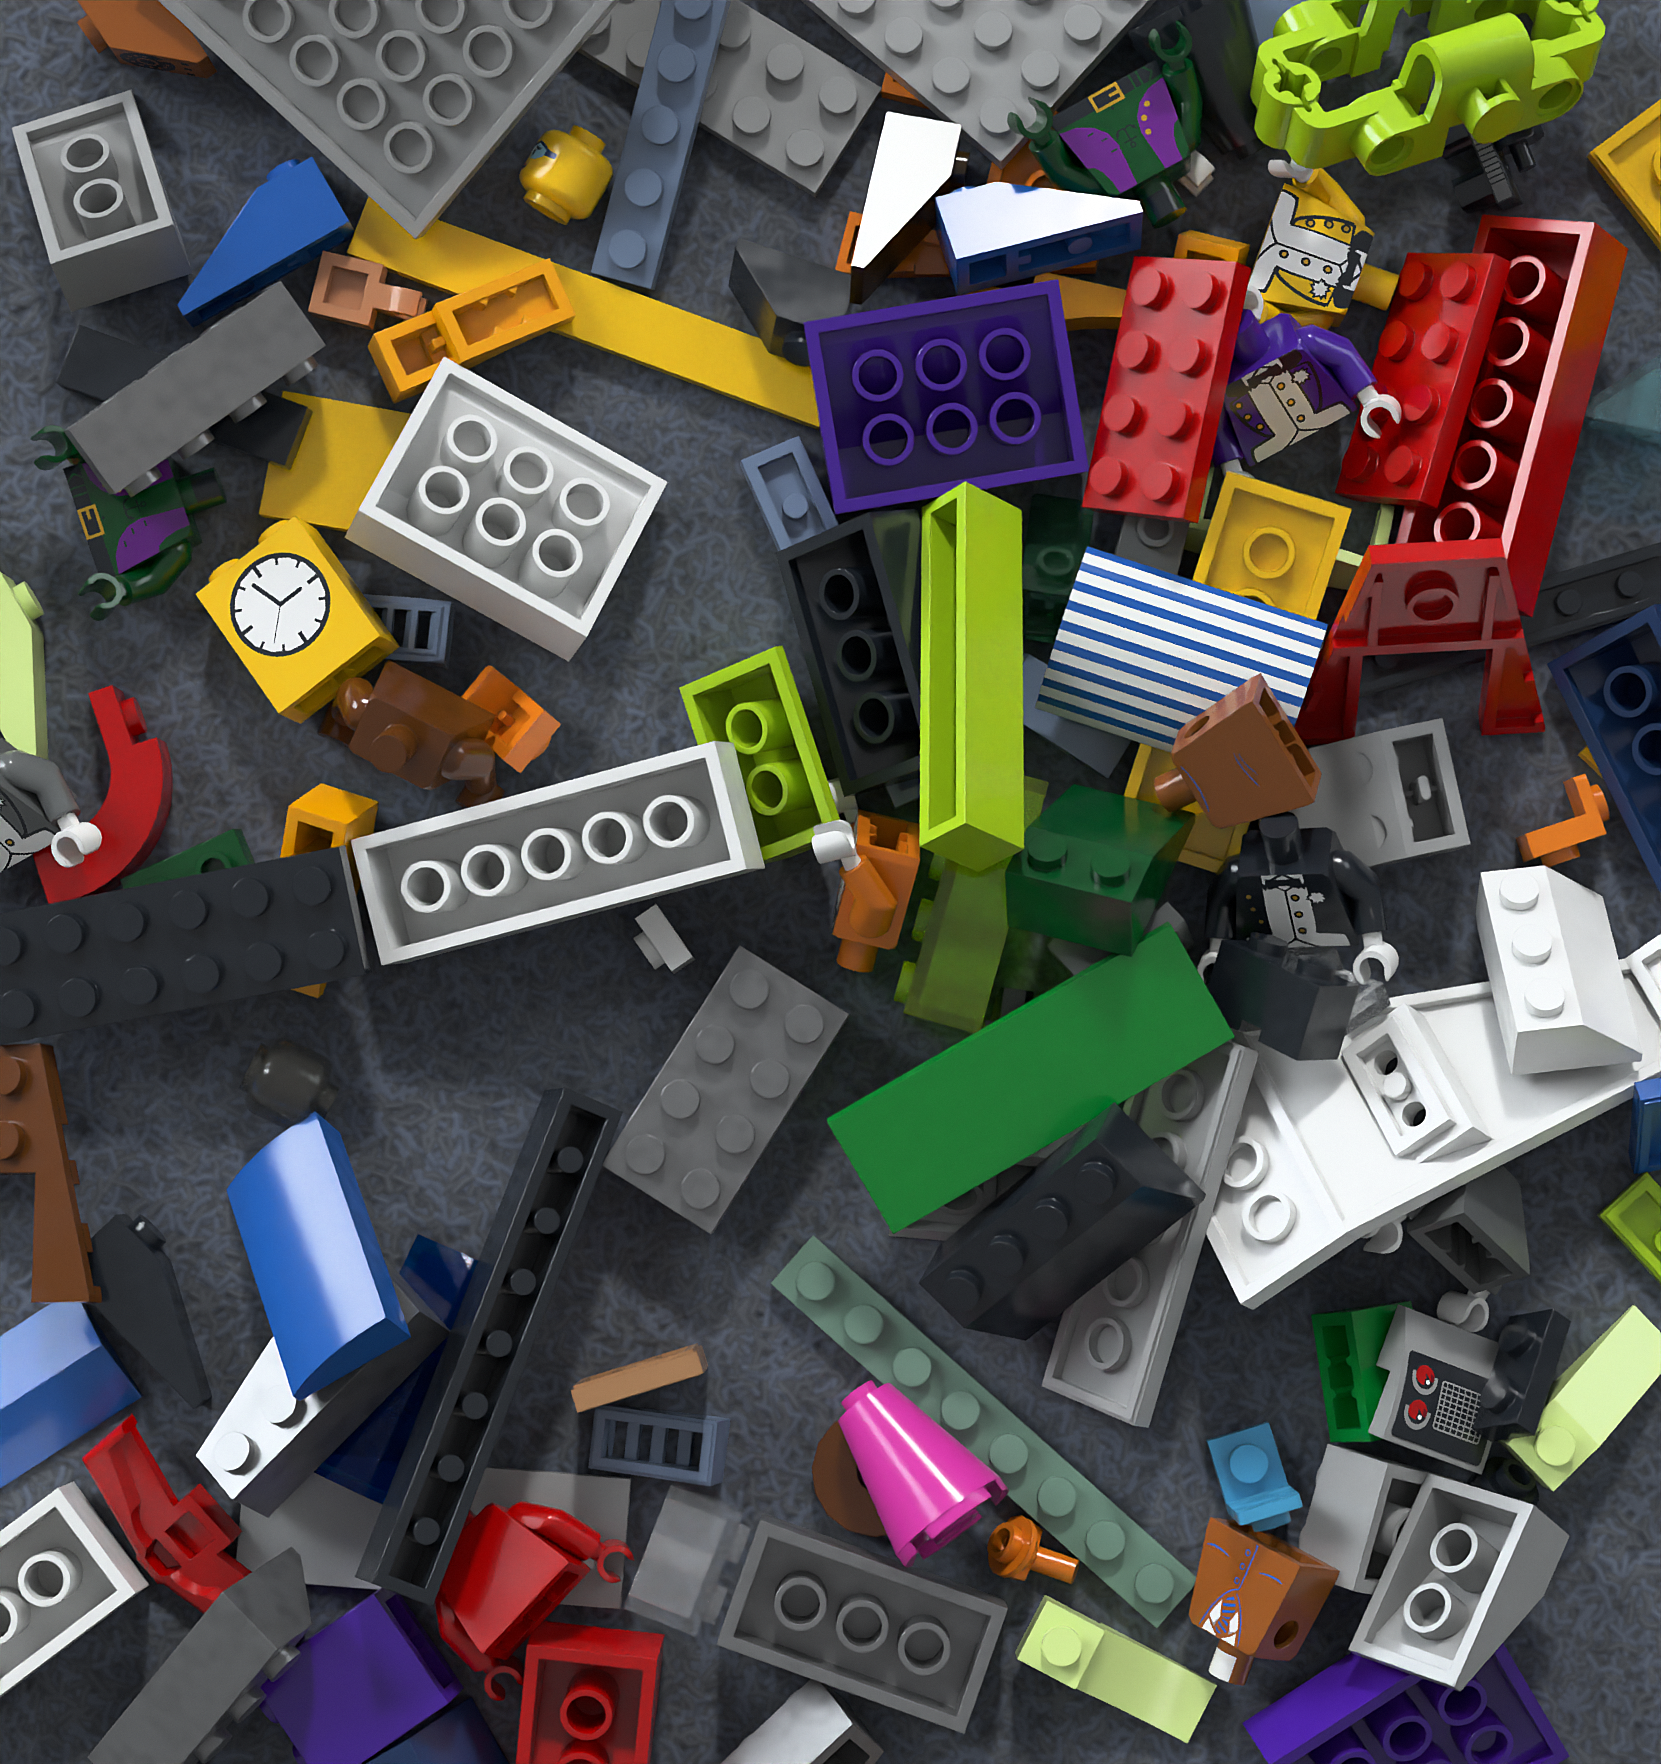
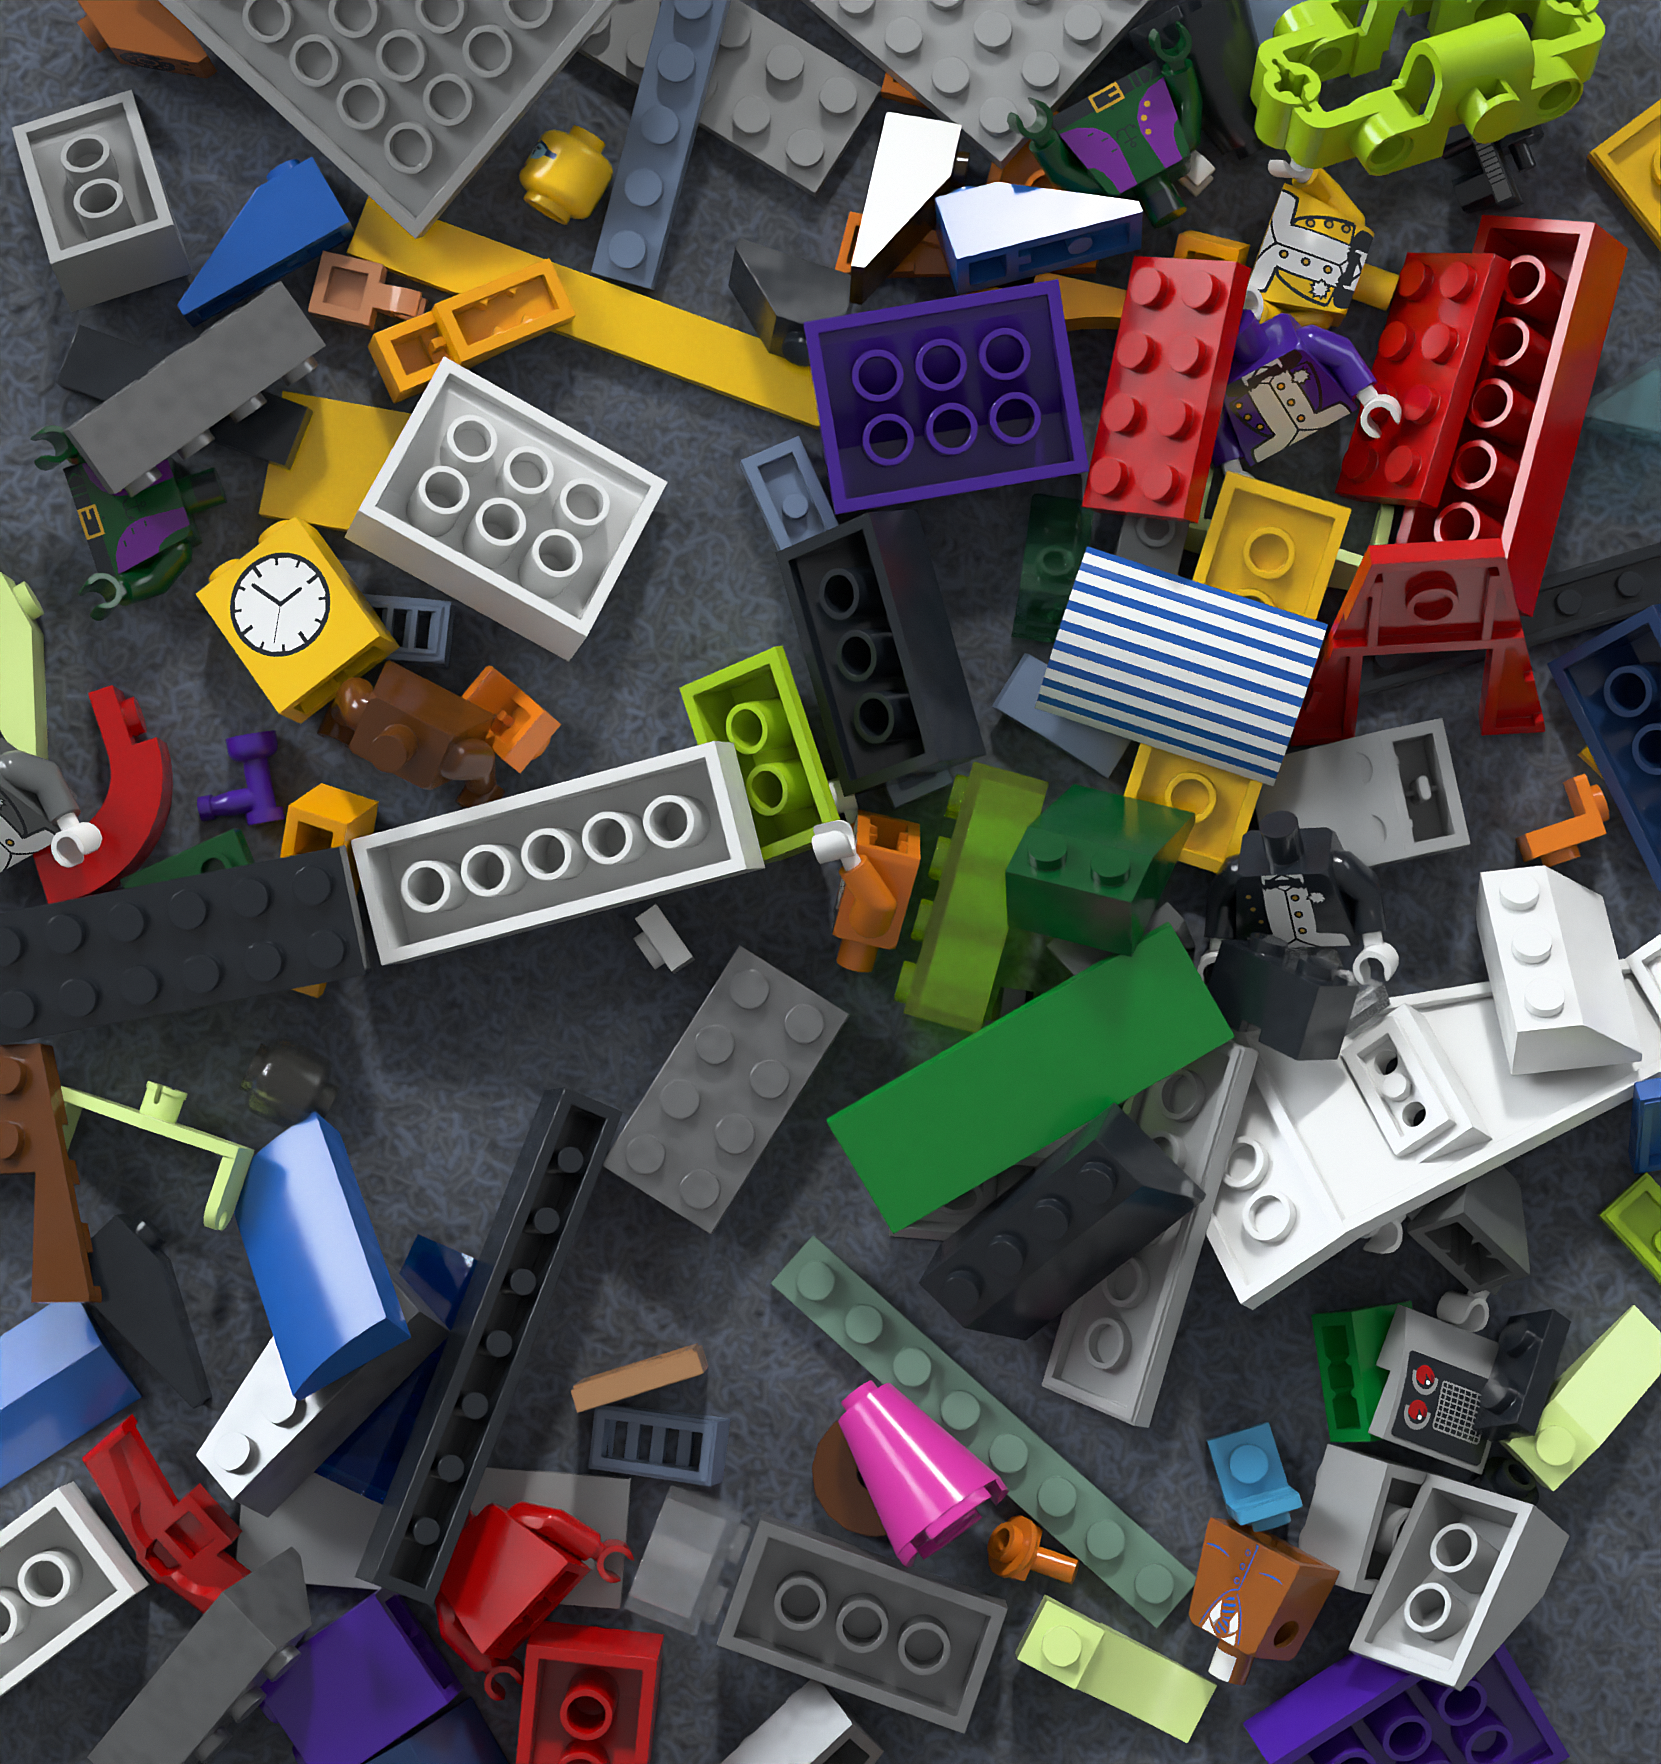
(160, 1115): none -> yellowish green piece
(258, 798): none -> dark purple piece
(971, 679): lime brick -> none
(1240, 760): dark orange torso -> none

